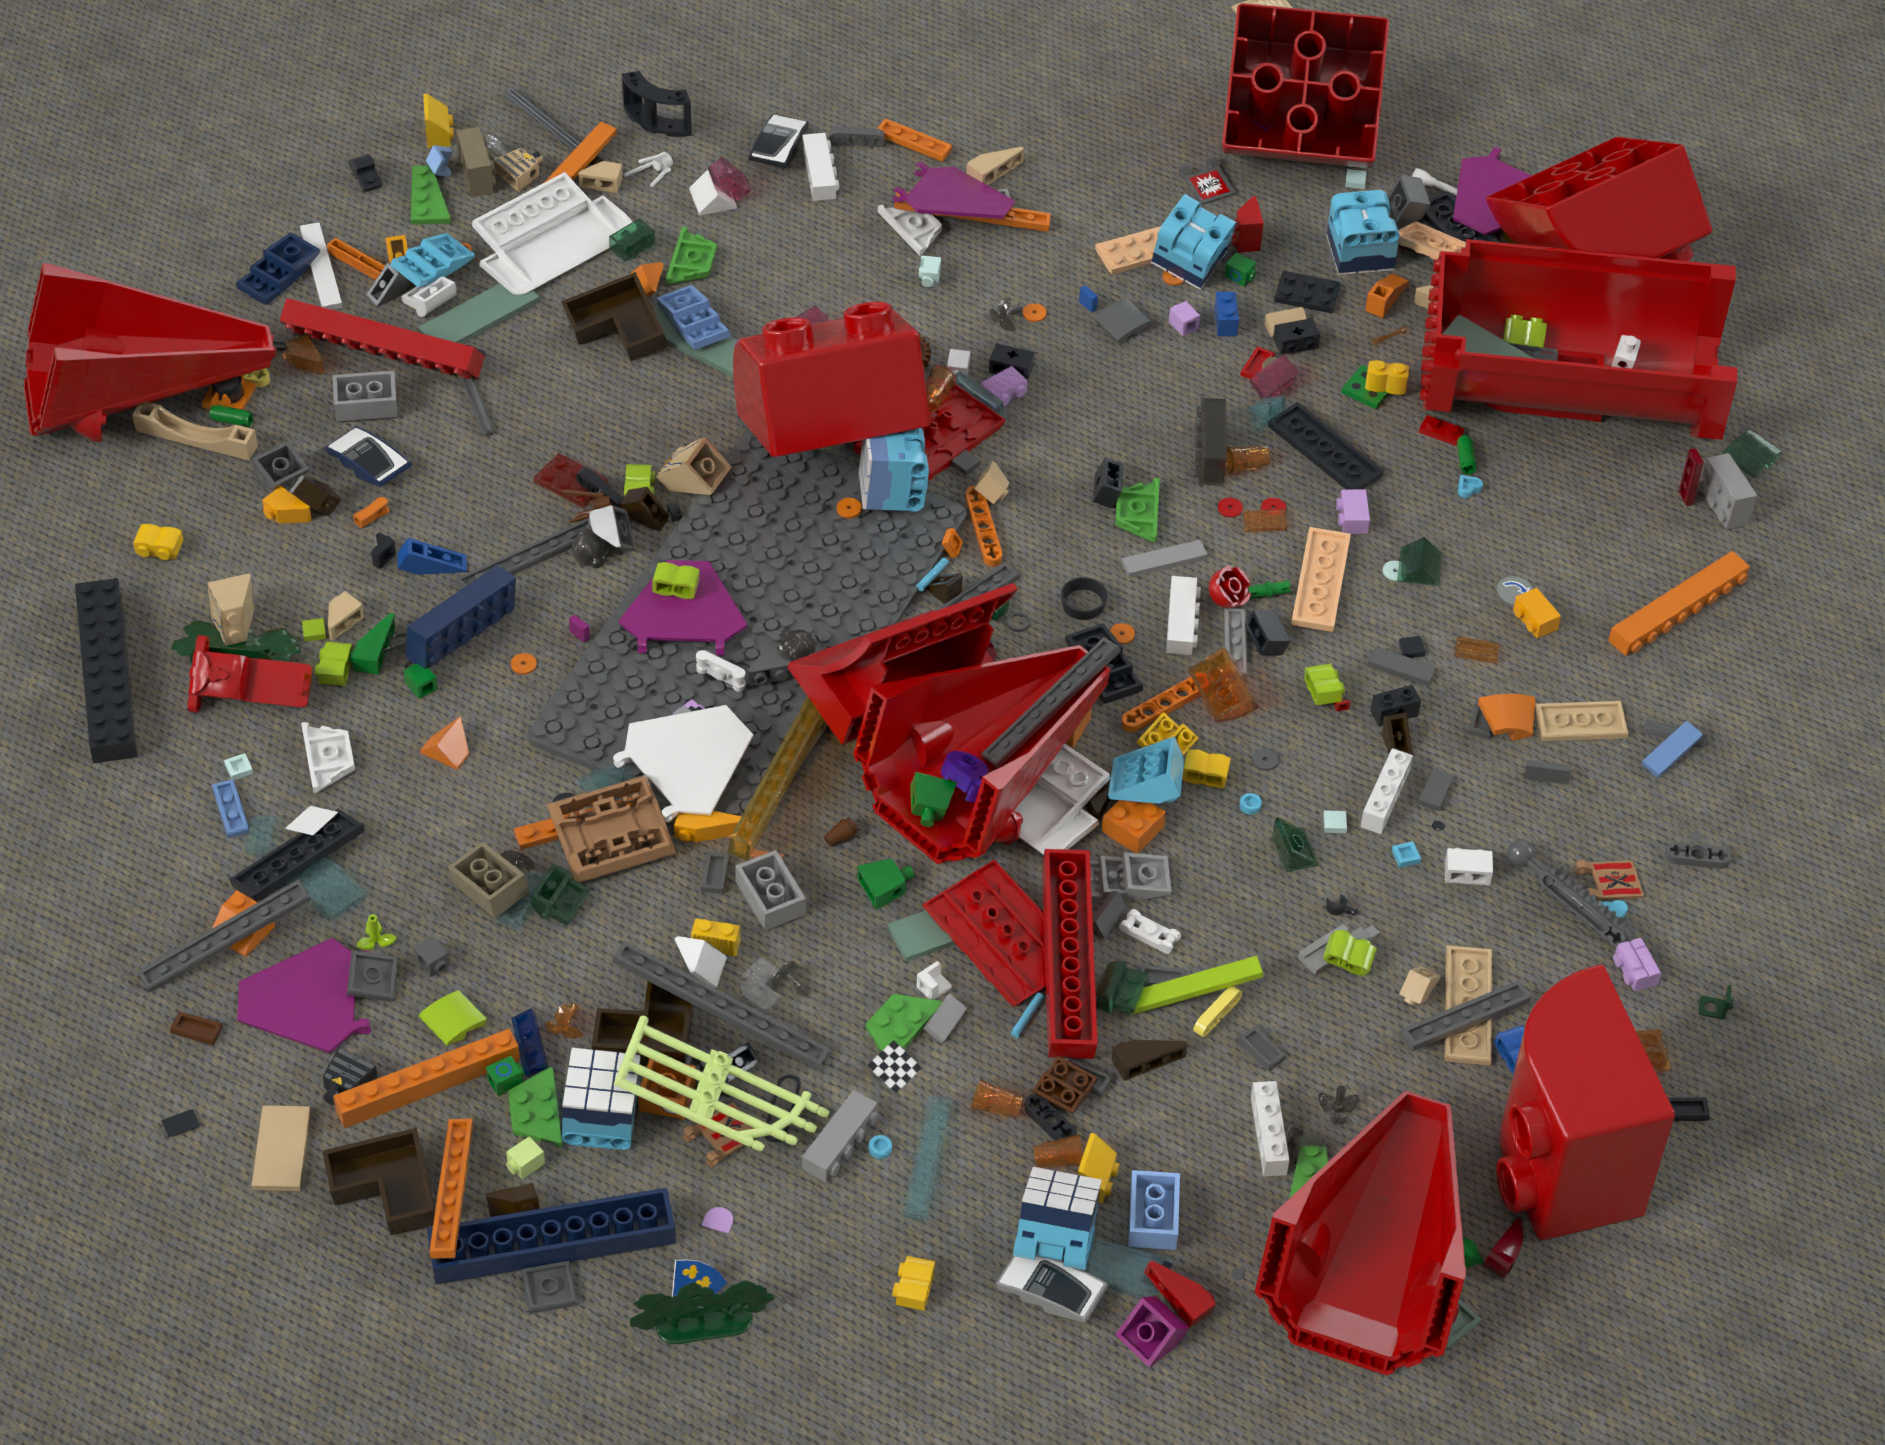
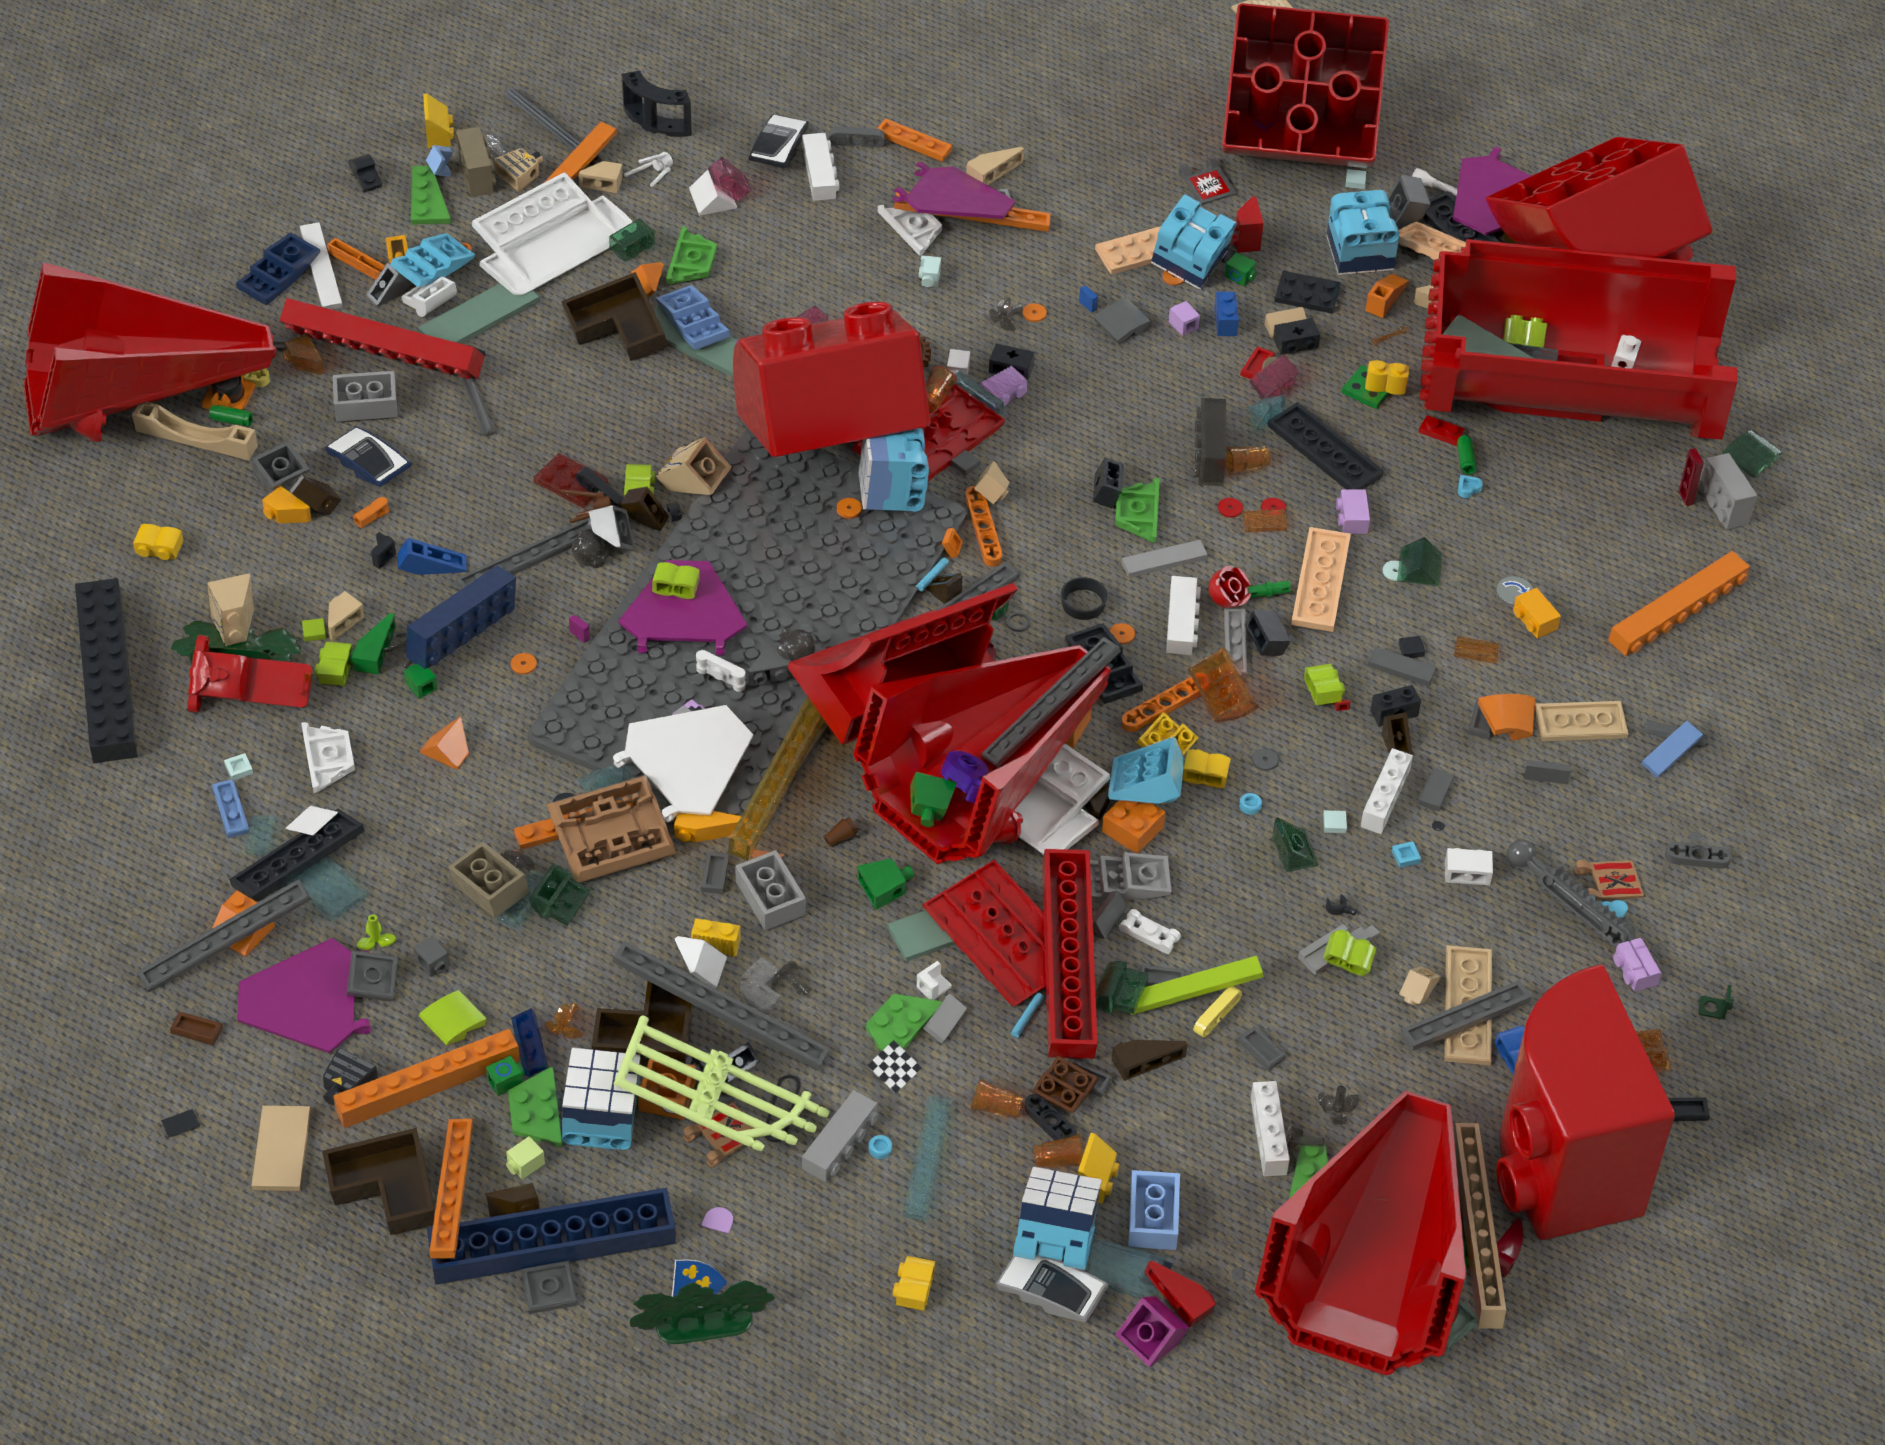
(1479, 1227): none -> tan brick

